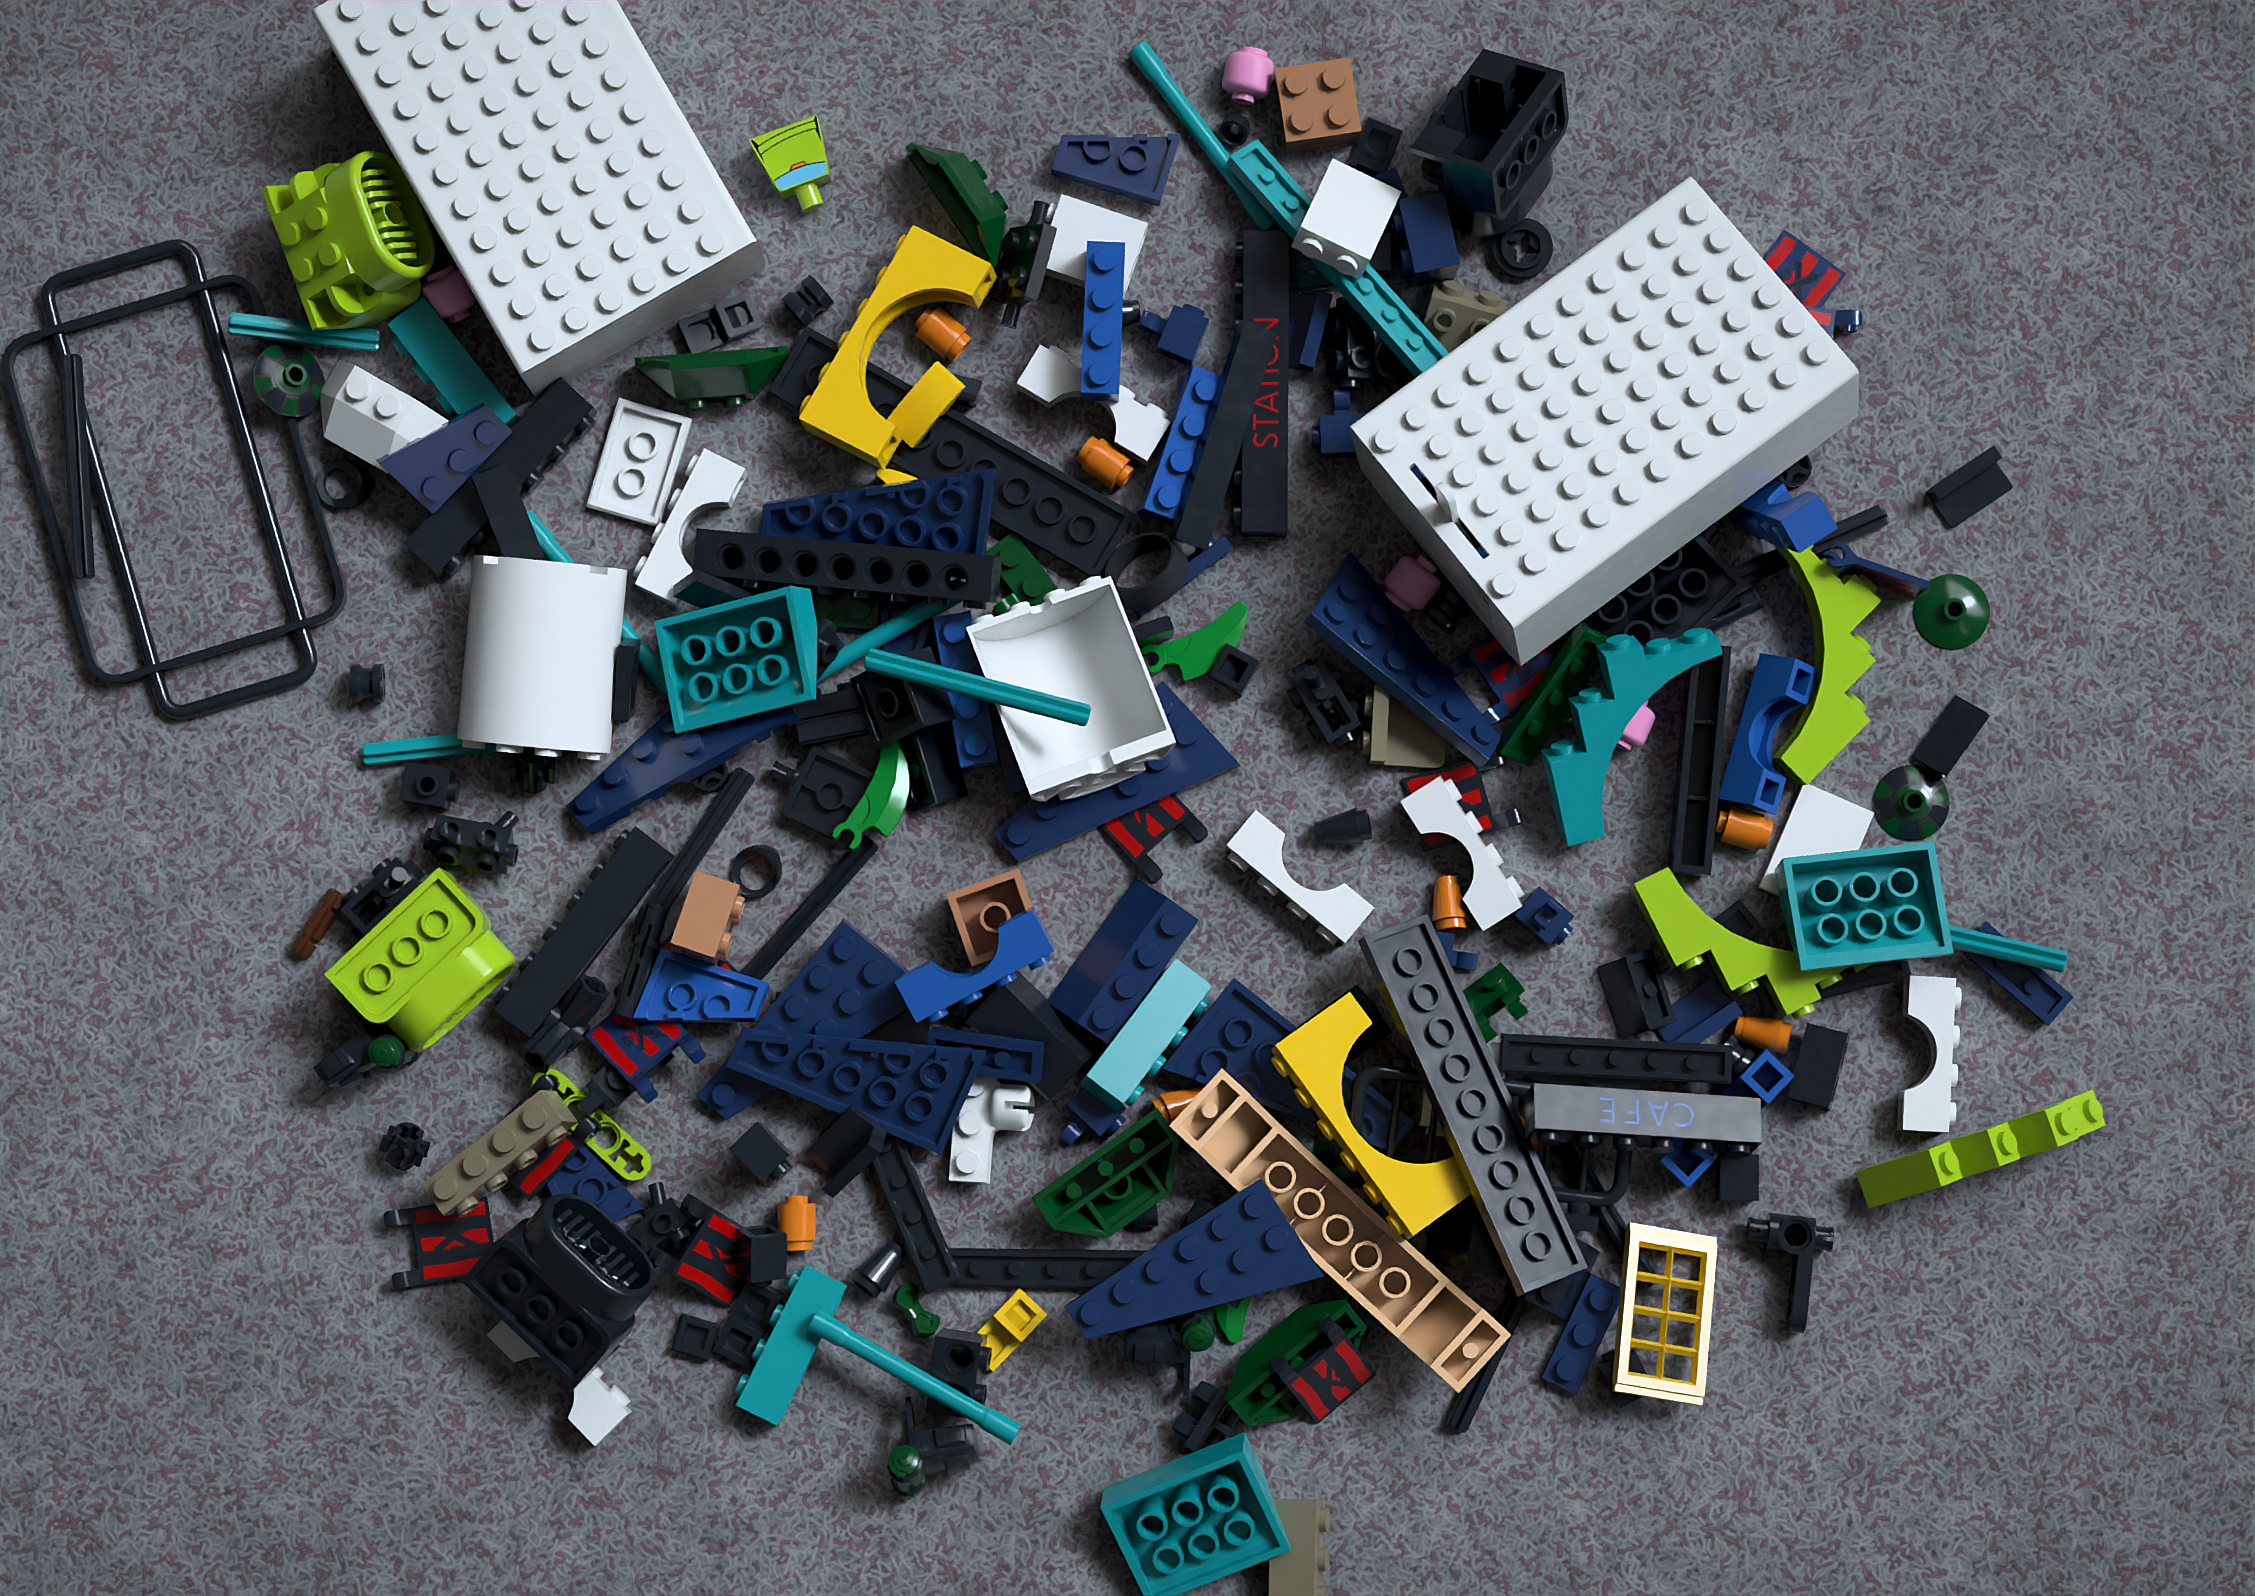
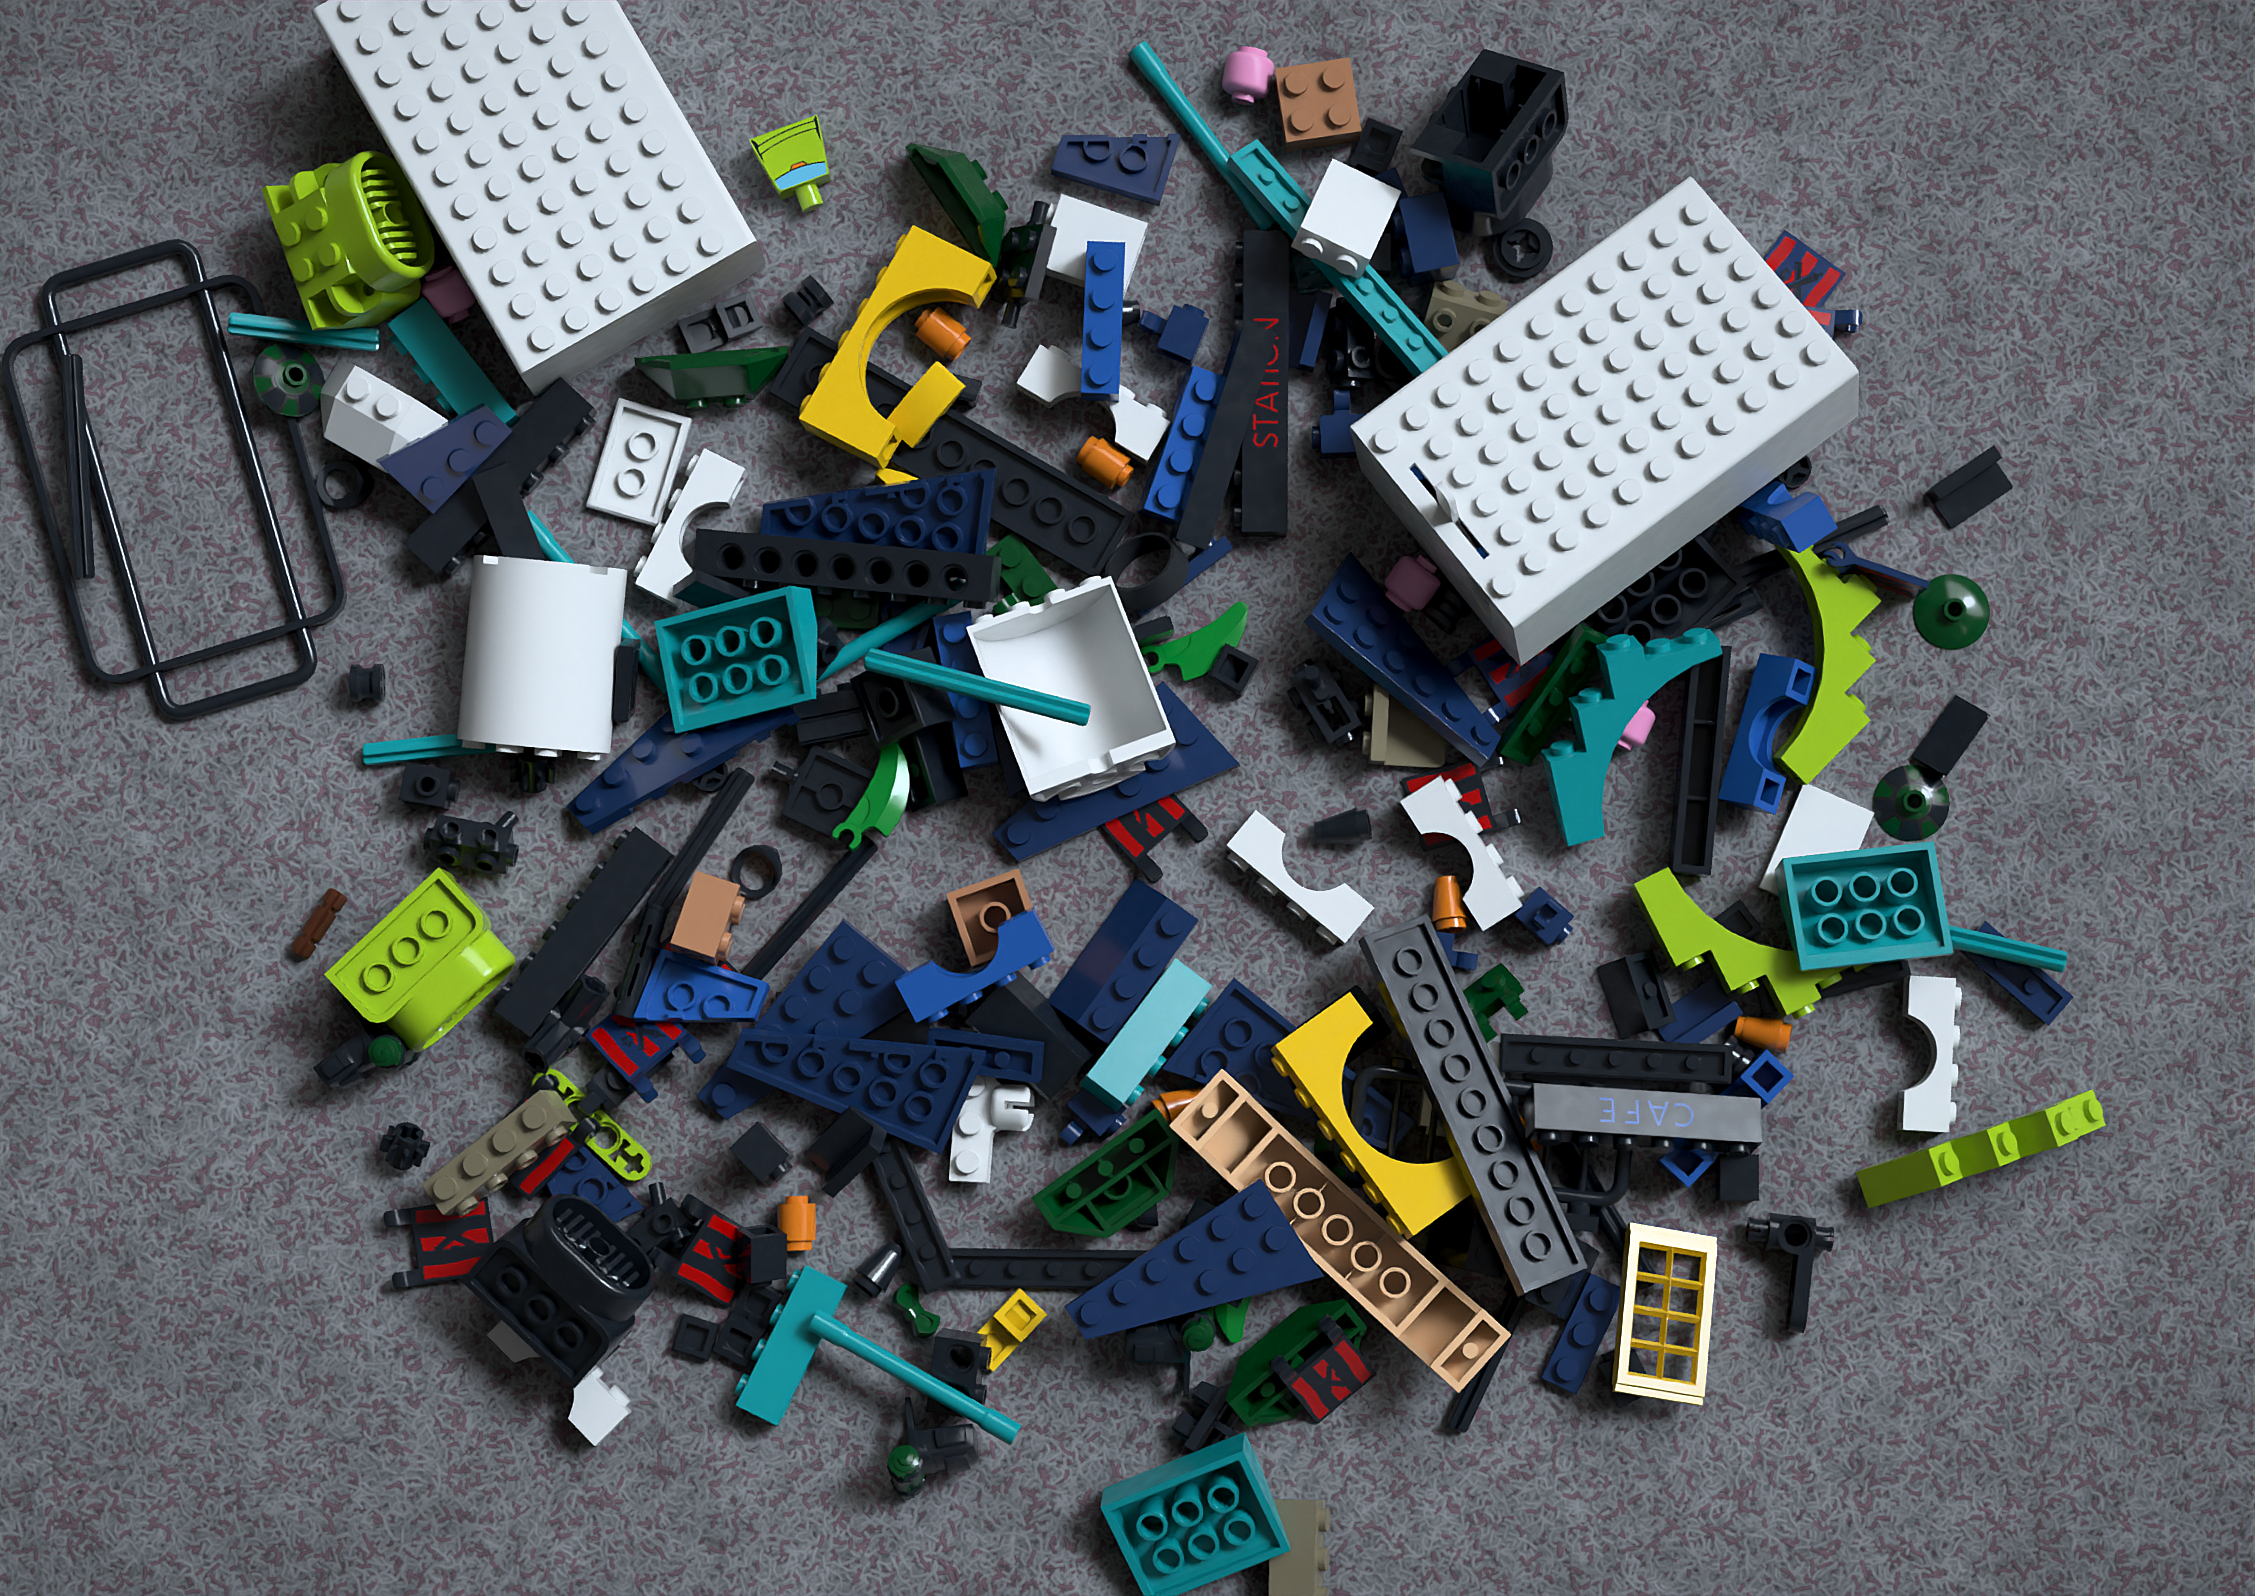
(387, 889): black brick -> none
(1231, 138): black hinge -> none
(1743, 828): orange brick -> none
(1818, 1066): black hinge -> none

